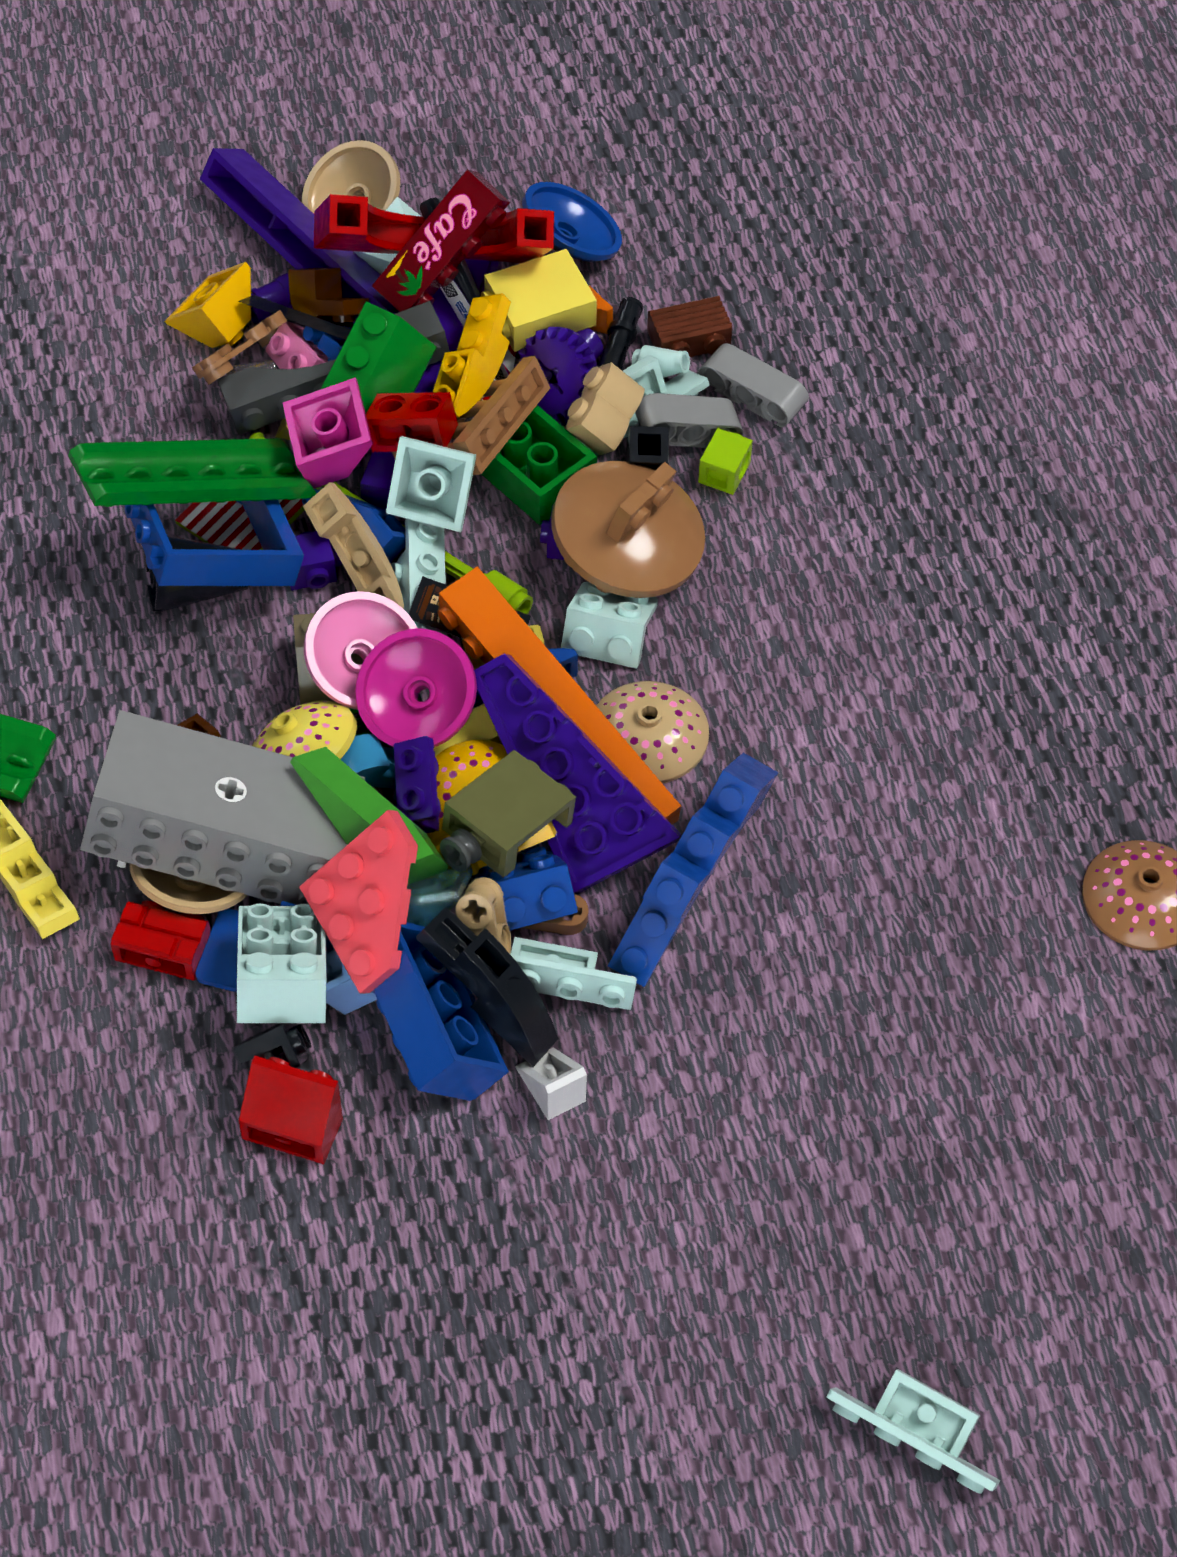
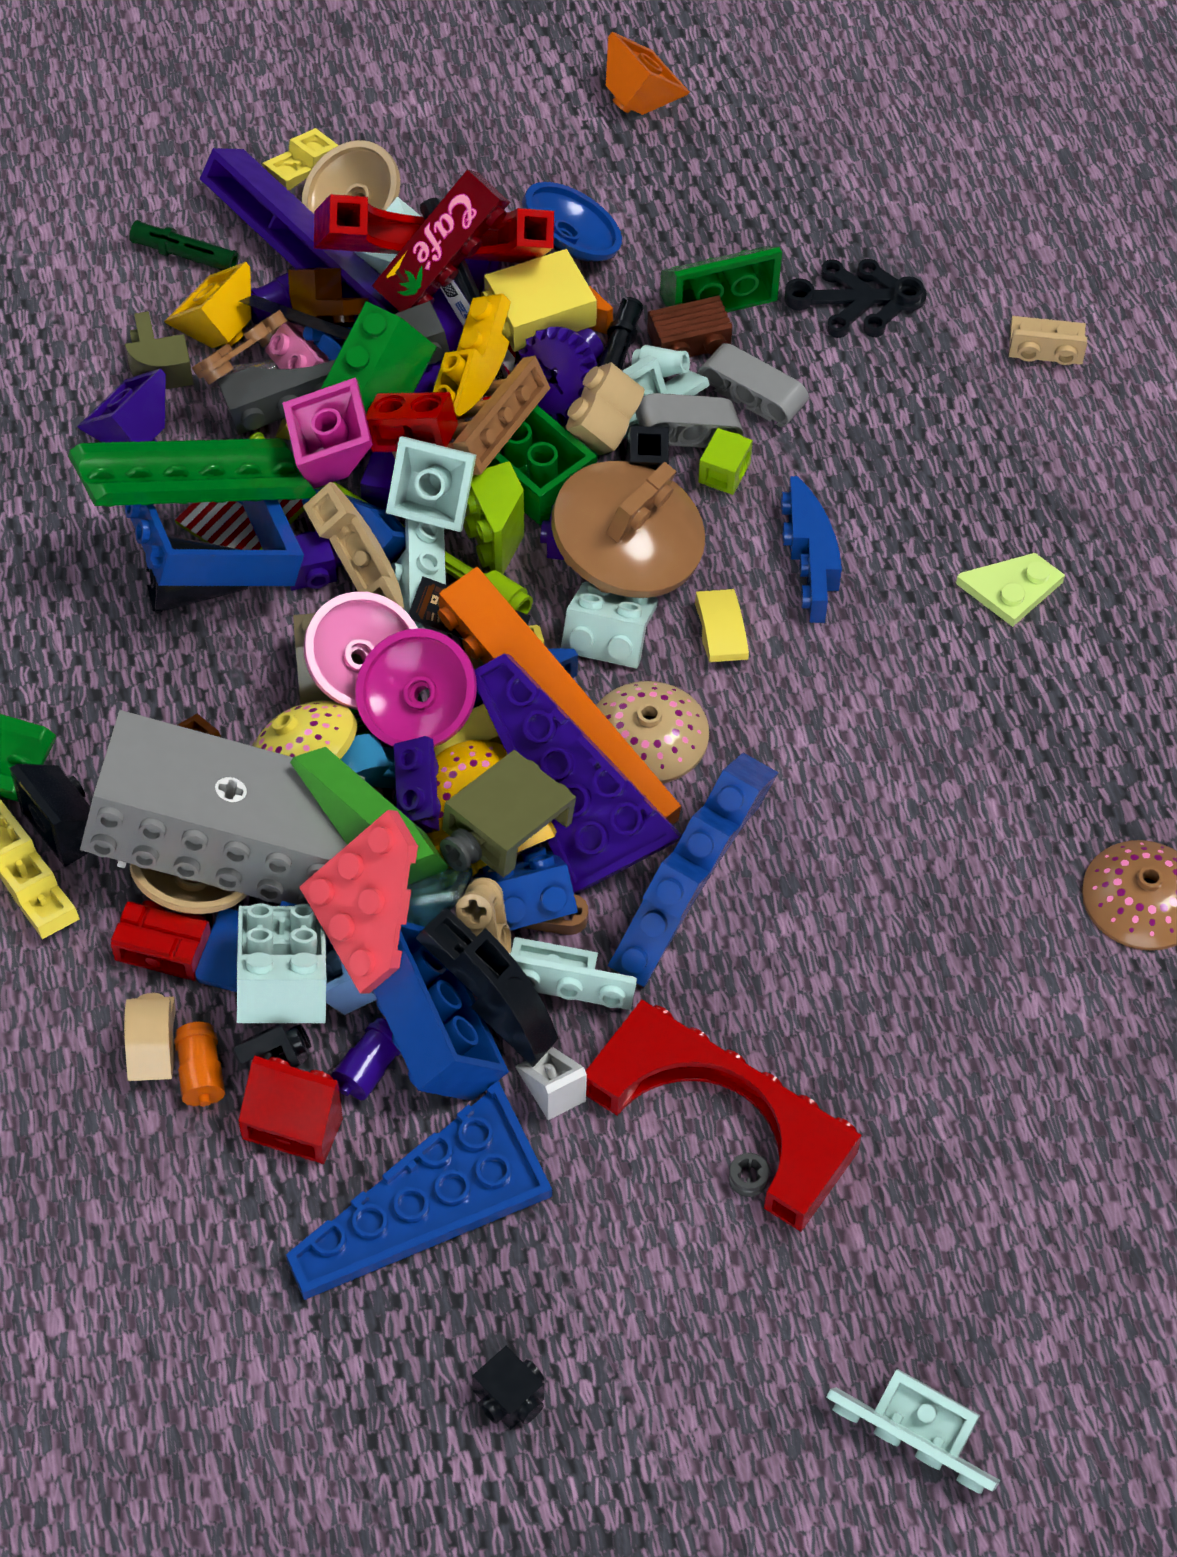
(53, 807): none -> black slope
(131, 411): none -> dark purple slope
(149, 1037): none -> tan brick
(150, 354): none -> olive brick
(168, 242): none -> dark green pin
(199, 1065): none -> orange piece
(301, 157): none -> light yellow slope
(367, 1061): none -> dark purple piece
(438, 1191): none -> blue wing
(496, 515): none -> lime slope
(509, 1389): none -> black brick
(639, 77): none -> orange slope
(659, 1050): none -> red arch
(722, 625): none -> light yellow slope
(738, 278): none -> green slope
(746, 1188): none -> dark grey bush
(813, 544): none -> blue slope
(858, 295): none -> black plant
(1012, 586): none -> yellowish green wing
(1047, 340): none -> tan bracket

